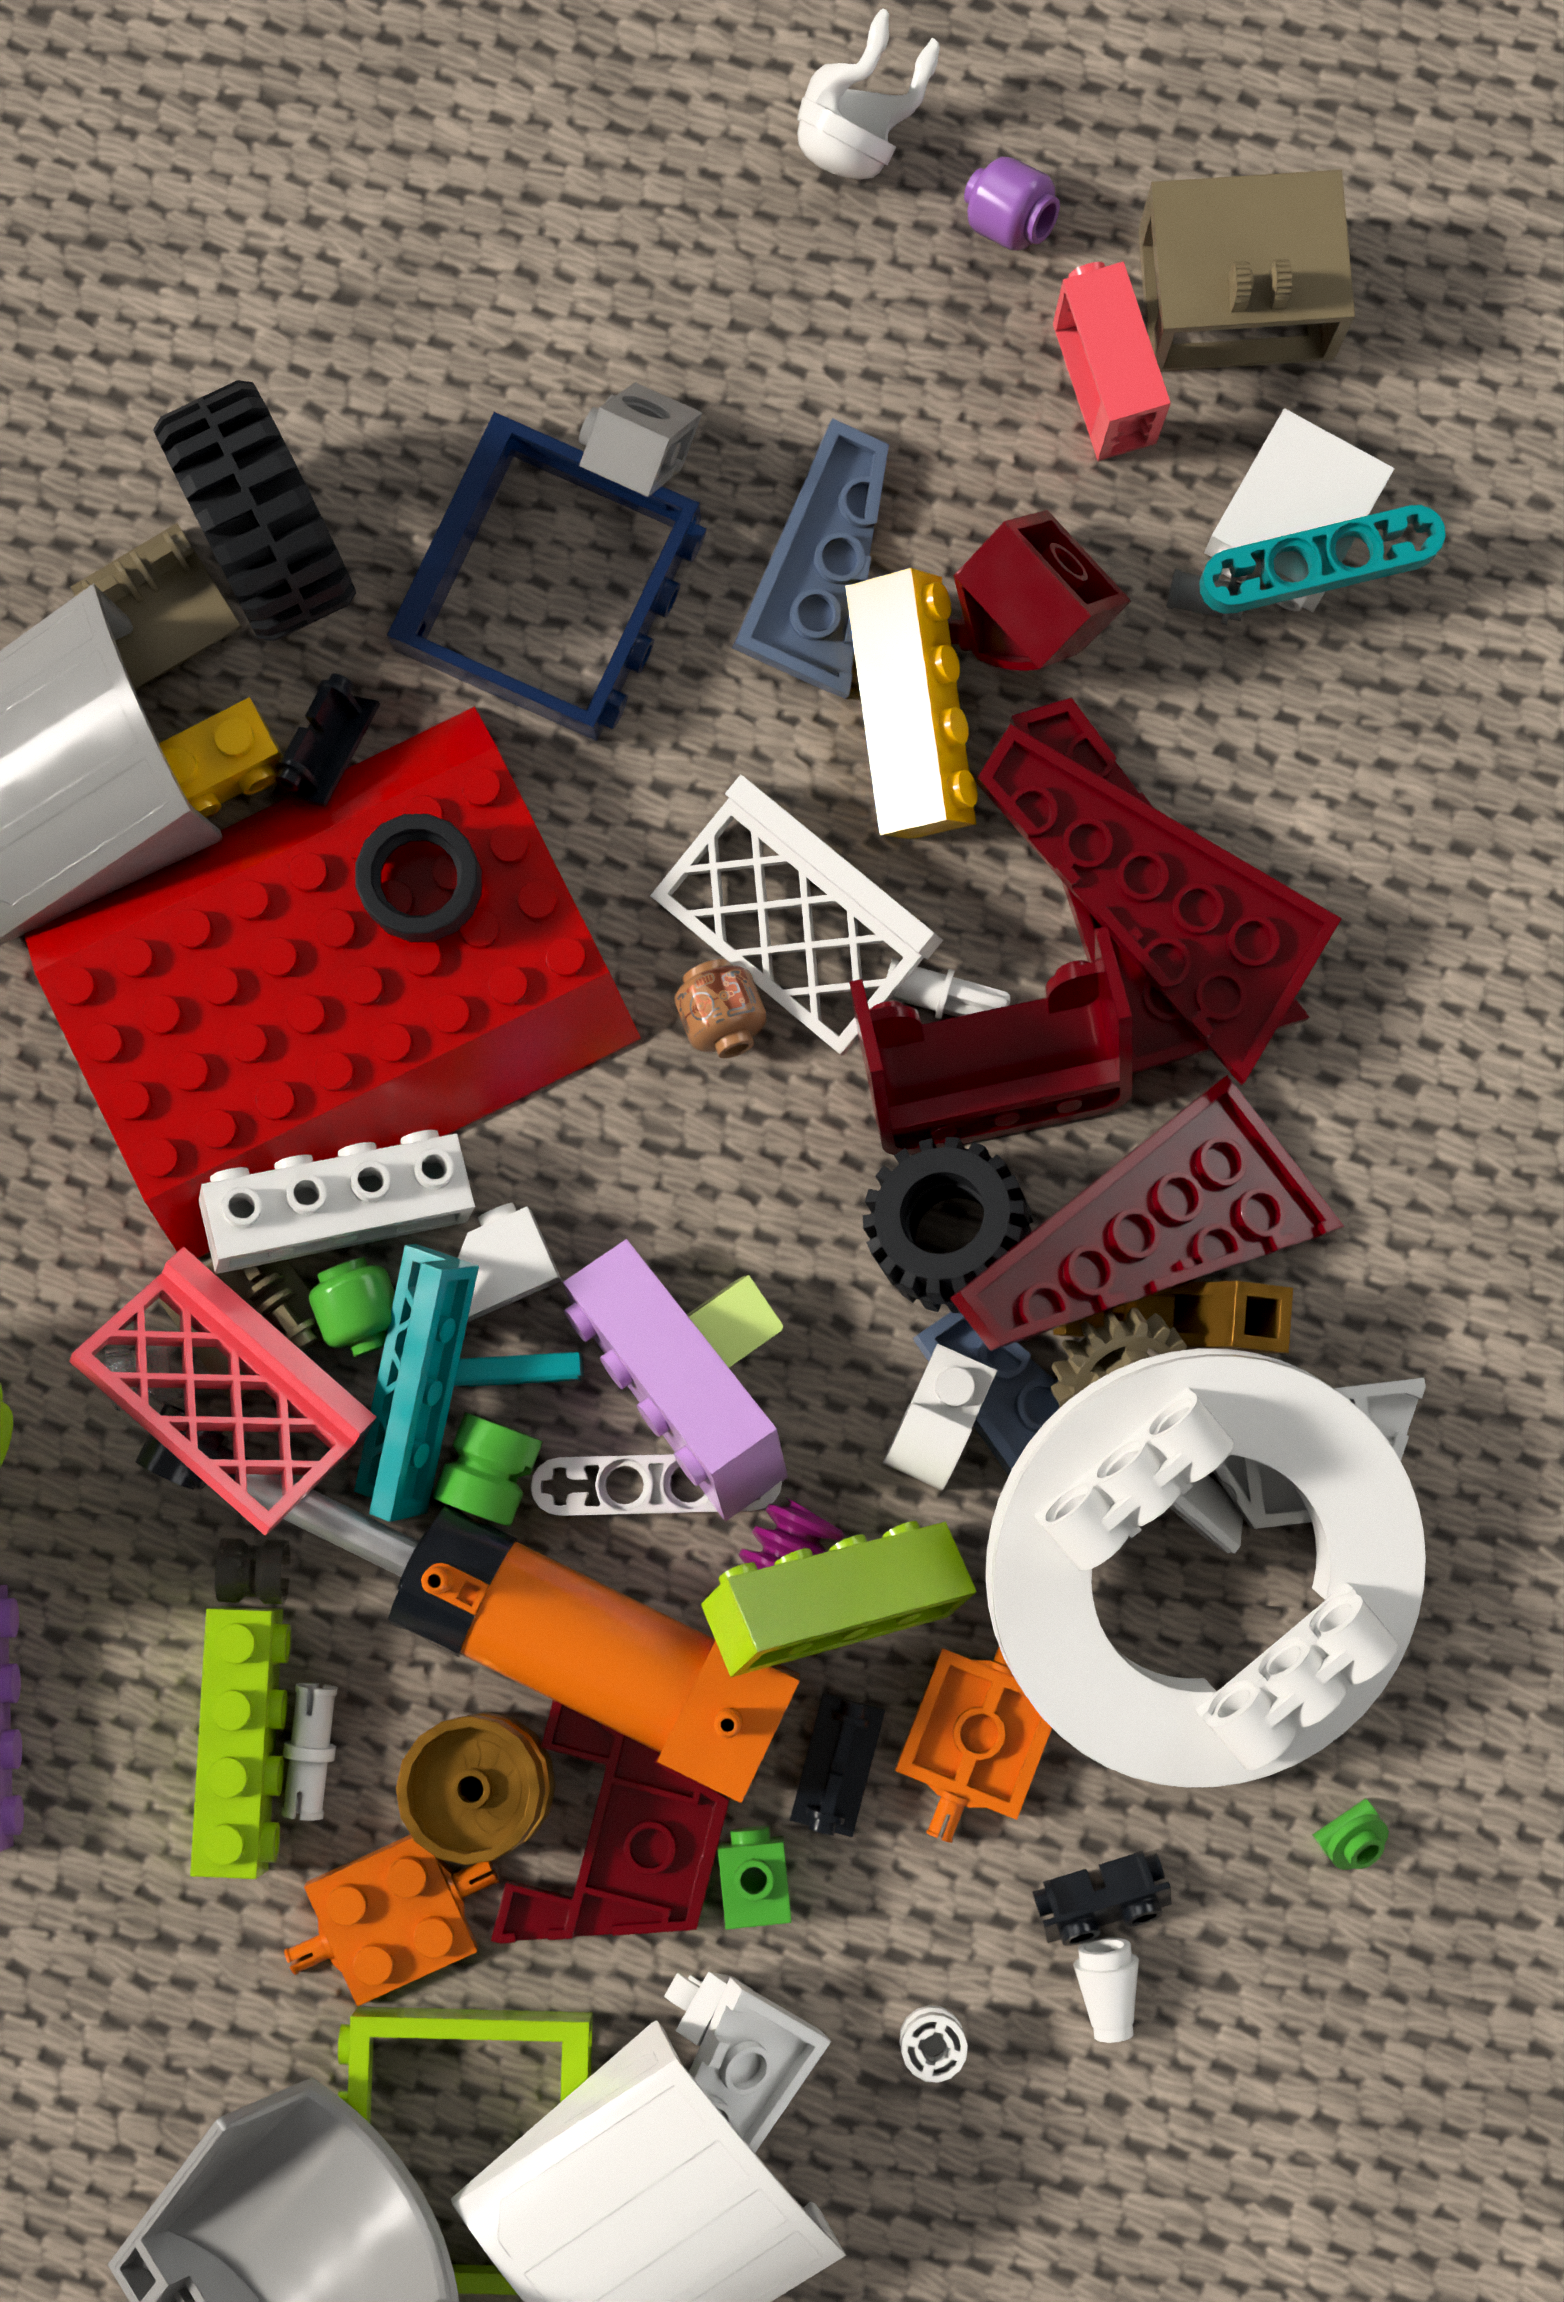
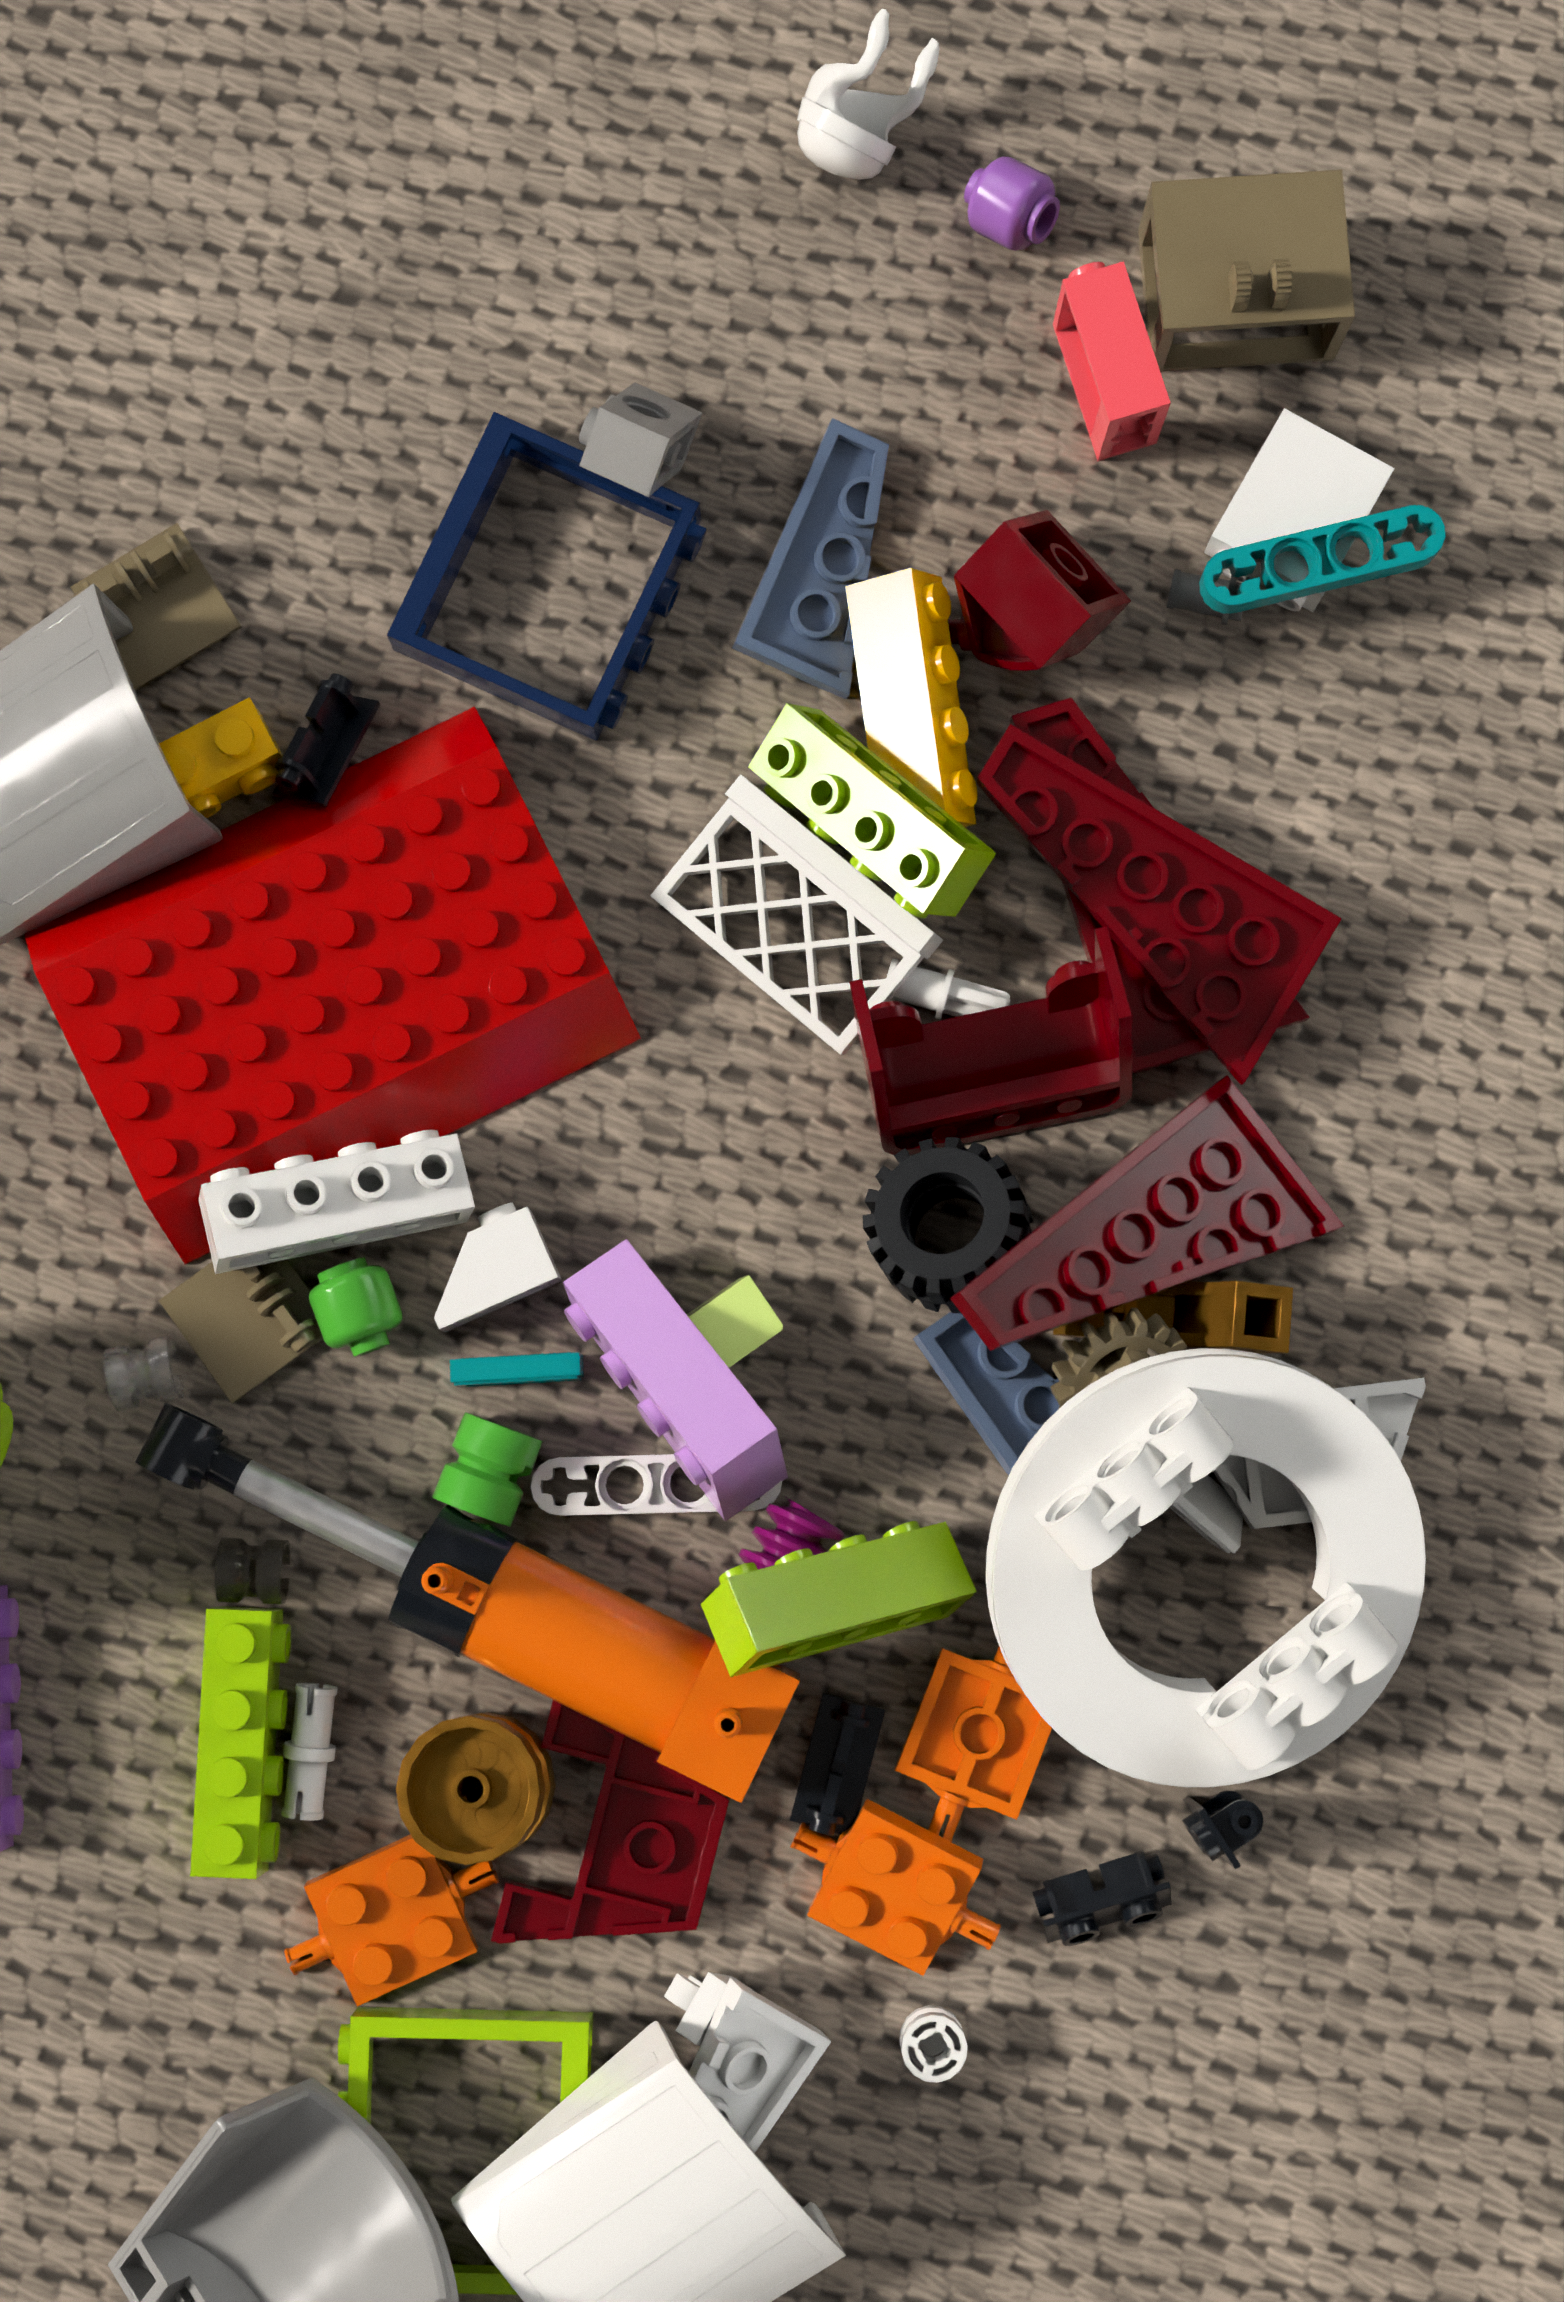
(251, 1346): coral fence -> none
(255, 510): black tyre -> none
(400, 832): black tyre -> none
(415, 1382): teal fence -> none
(720, 1008): medium nougat head -> none
(754, 1878): bright green brick -> none
(870, 812): none -> brick
(895, 1887): none -> orange plate
(940, 1417): white brick -> none
(1108, 1985): white cone -> none
(1223, 1824): none -> black hinge
(1354, 1837): bright green plate -> none

